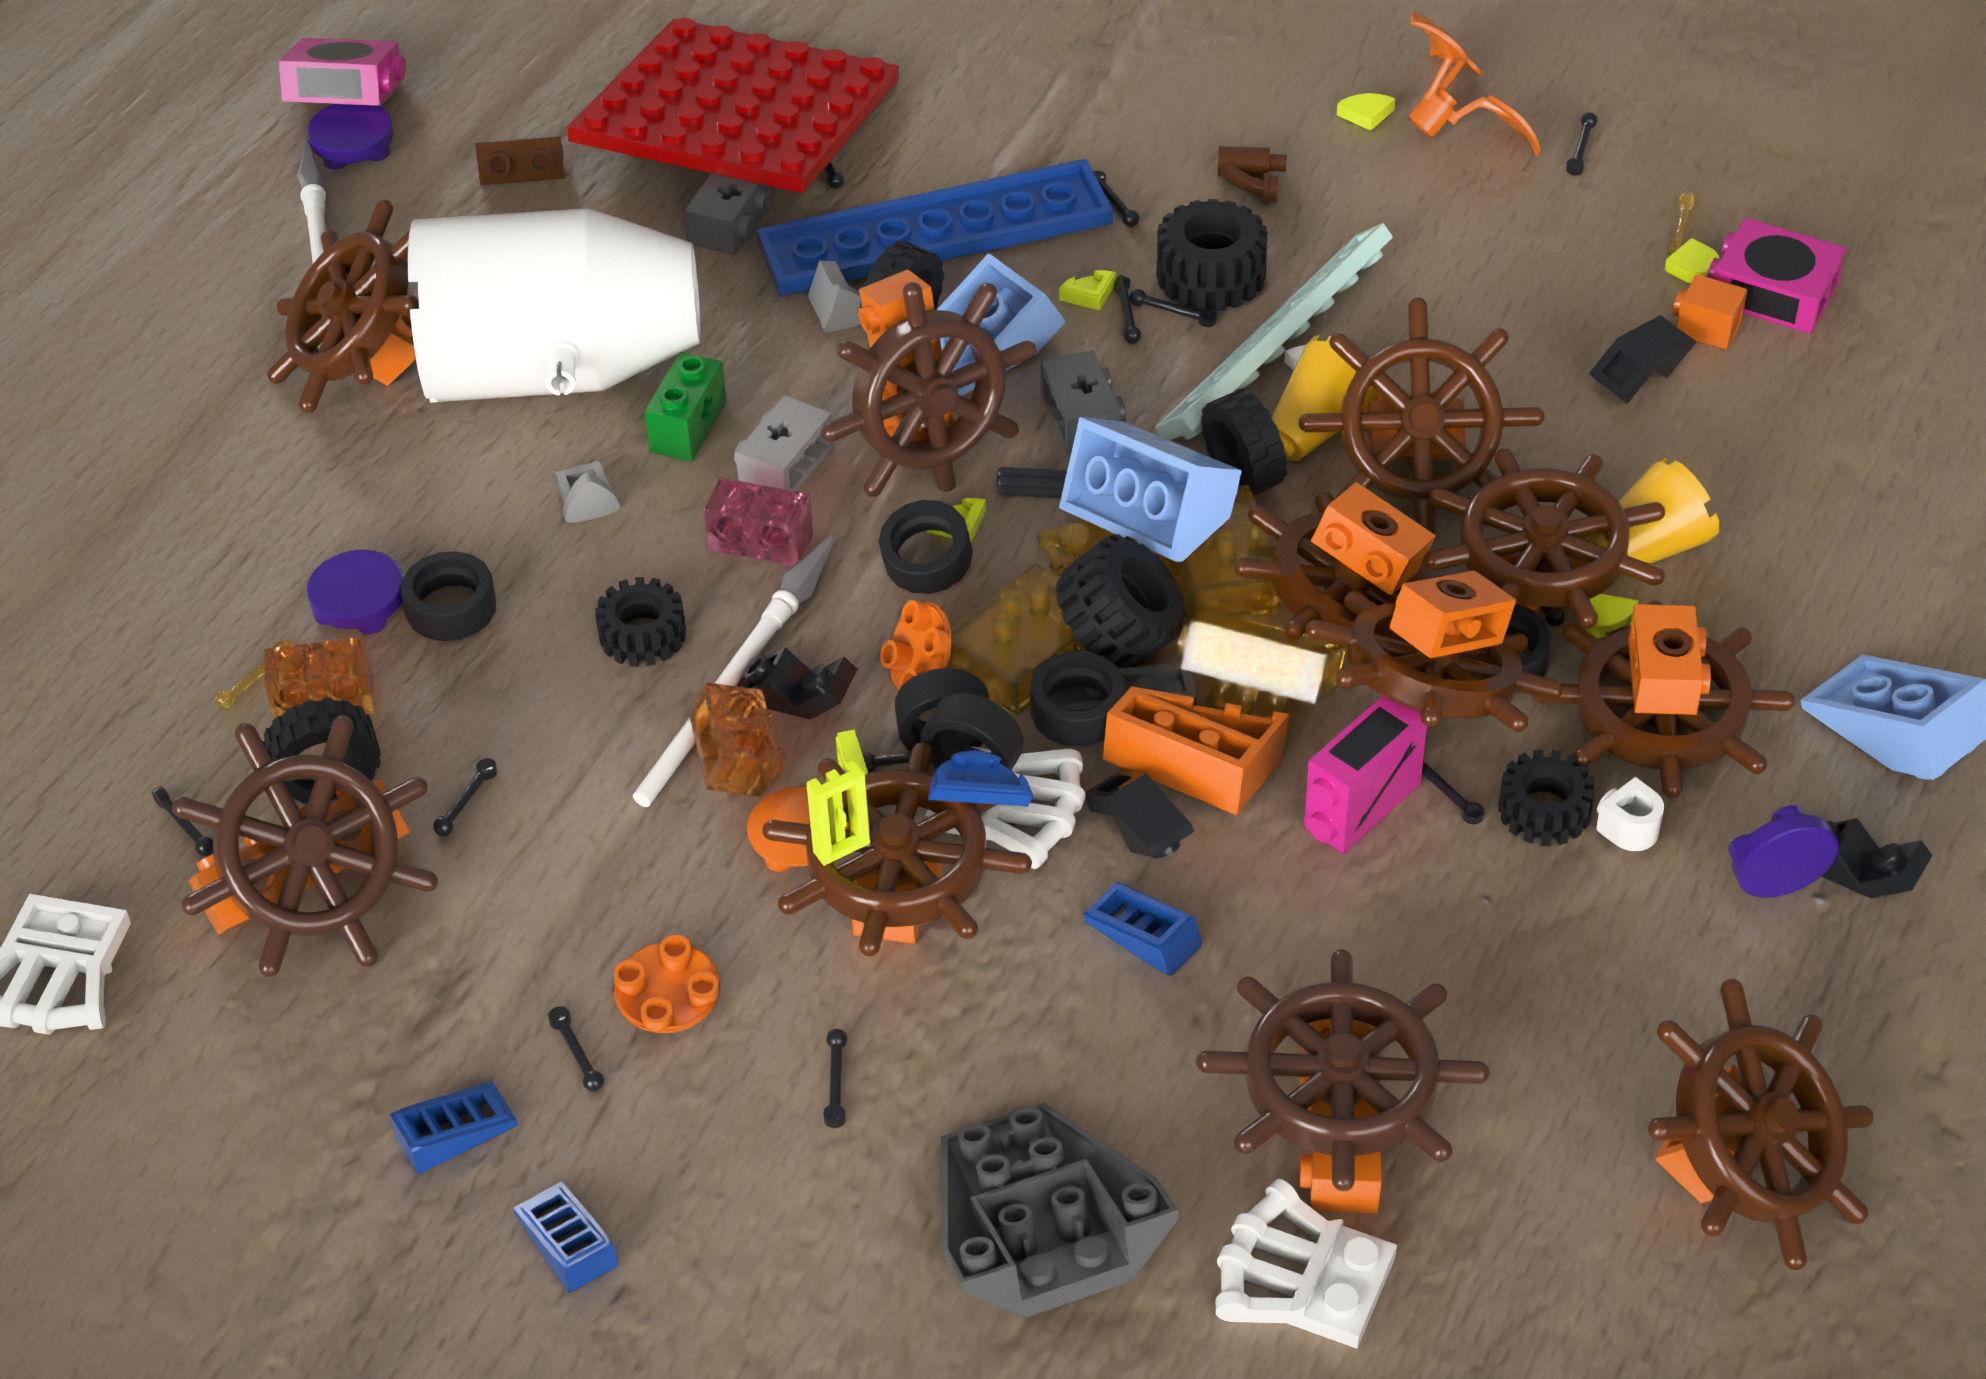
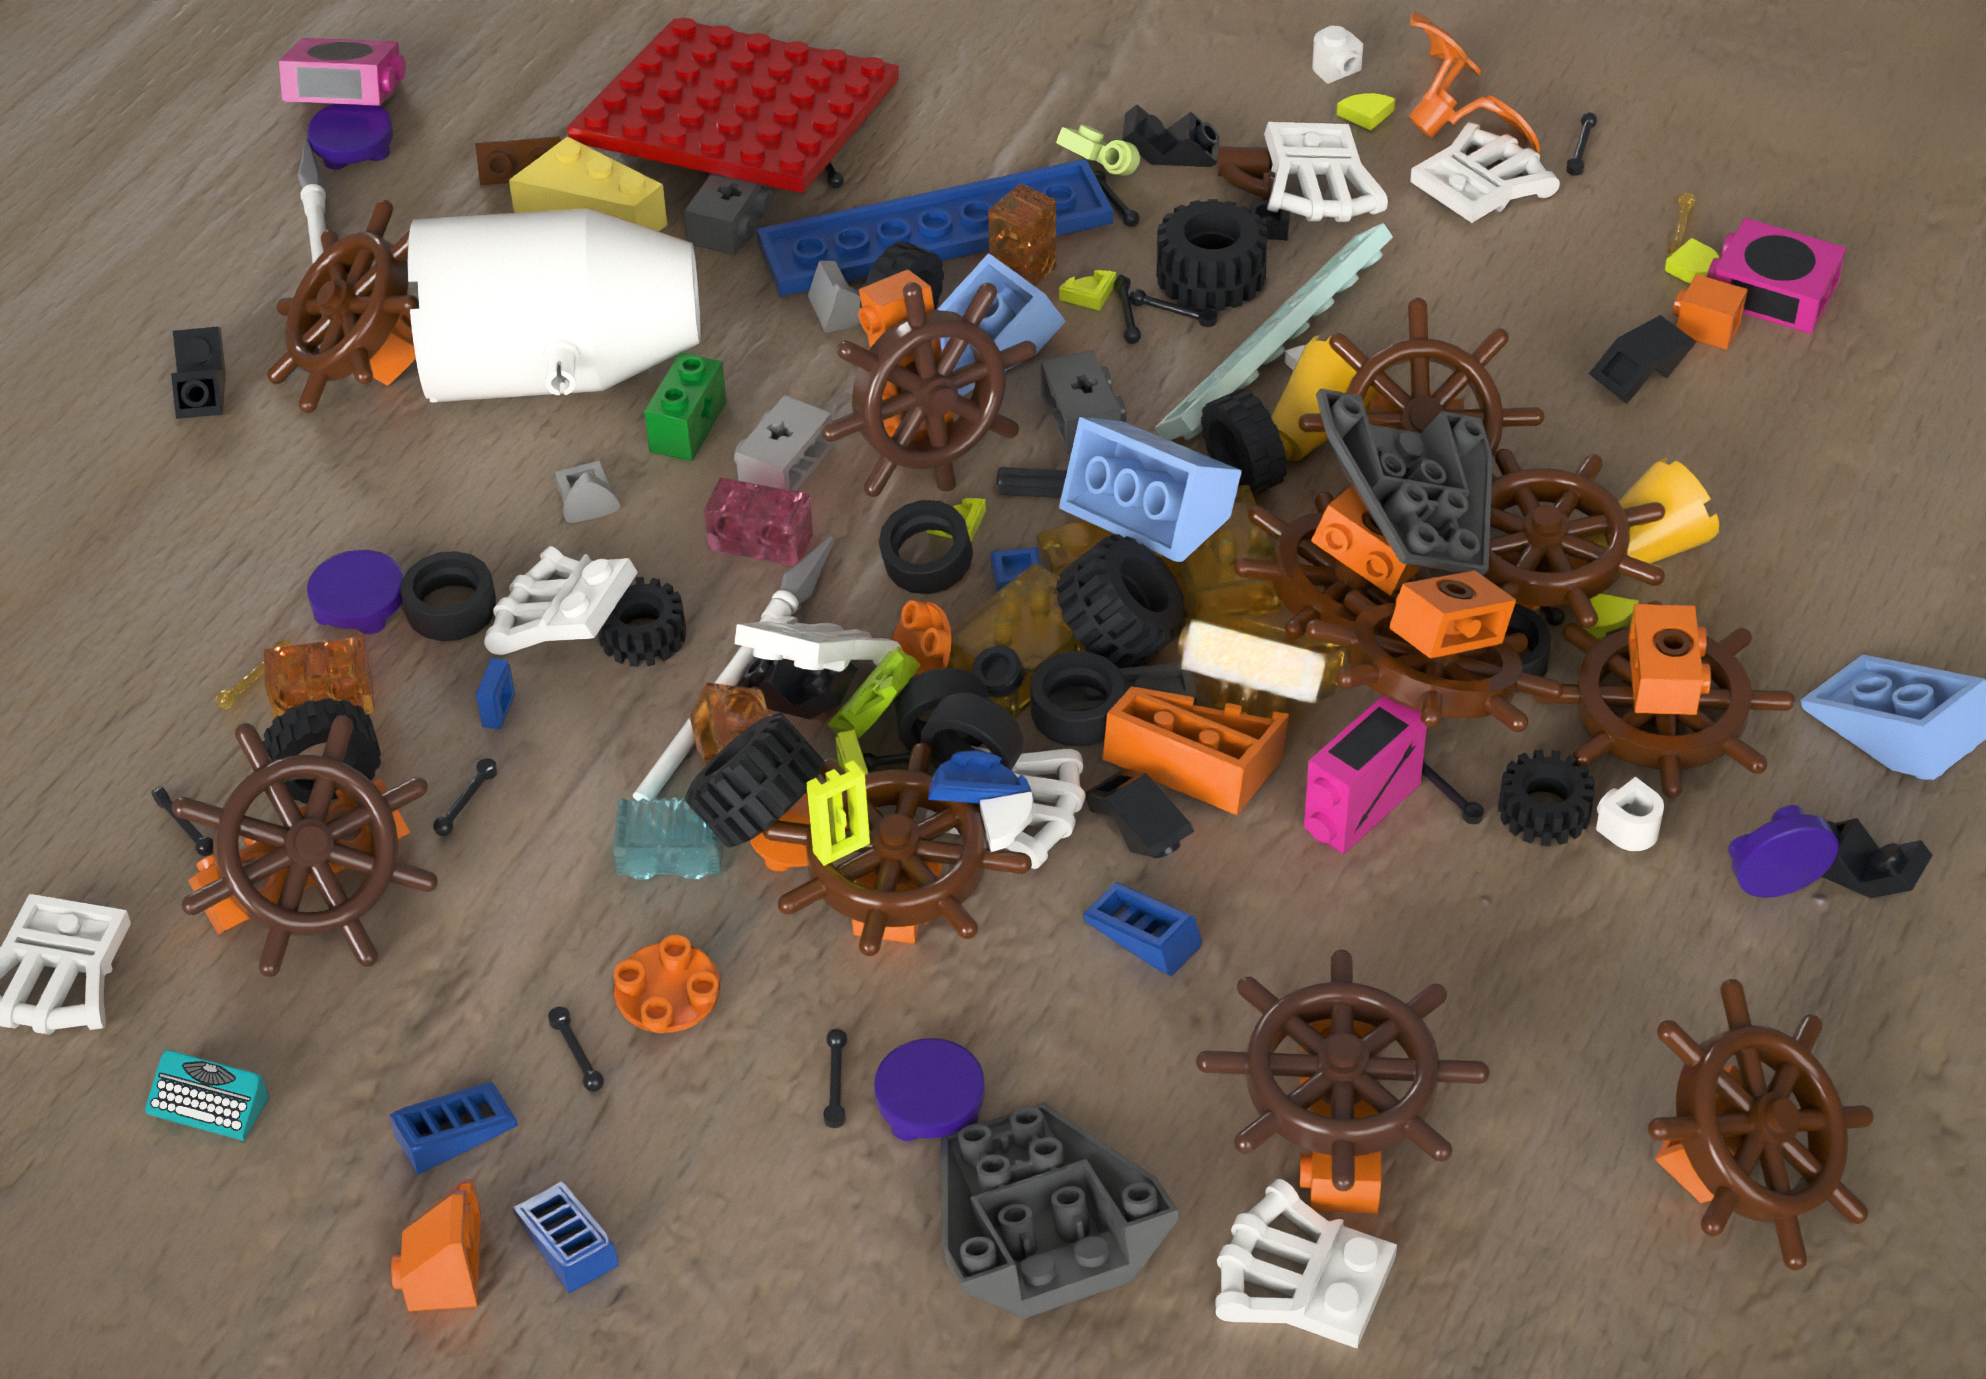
(200, 372): none -> black slope
(206, 1095): none -> slope
(441, 1253): none -> orange slope
(495, 693): none -> blue tile
(558, 607): none -> white plate
(583, 178): none -> light yellow wedge
(664, 840): none -> clear light blue brick
(754, 780): none -> black tyre
(812, 644): none -> white plate
(875, 693): none -> lime slope
(929, 1089): none -> dark purple tile
(999, 670): none -> black tile
(1006, 818): none -> white tile
(1011, 563): none -> blue tile
(1024, 233): none -> clear orange brick
(1116, 157): none -> yellowish green plate
(1182, 144): none -> black slope
(1276, 223): none -> black tile
(1314, 151): none -> white plate
(1336, 53): none -> white plate
(1419, 488): none -> dark grey wedge
(1472, 189): none -> white plate

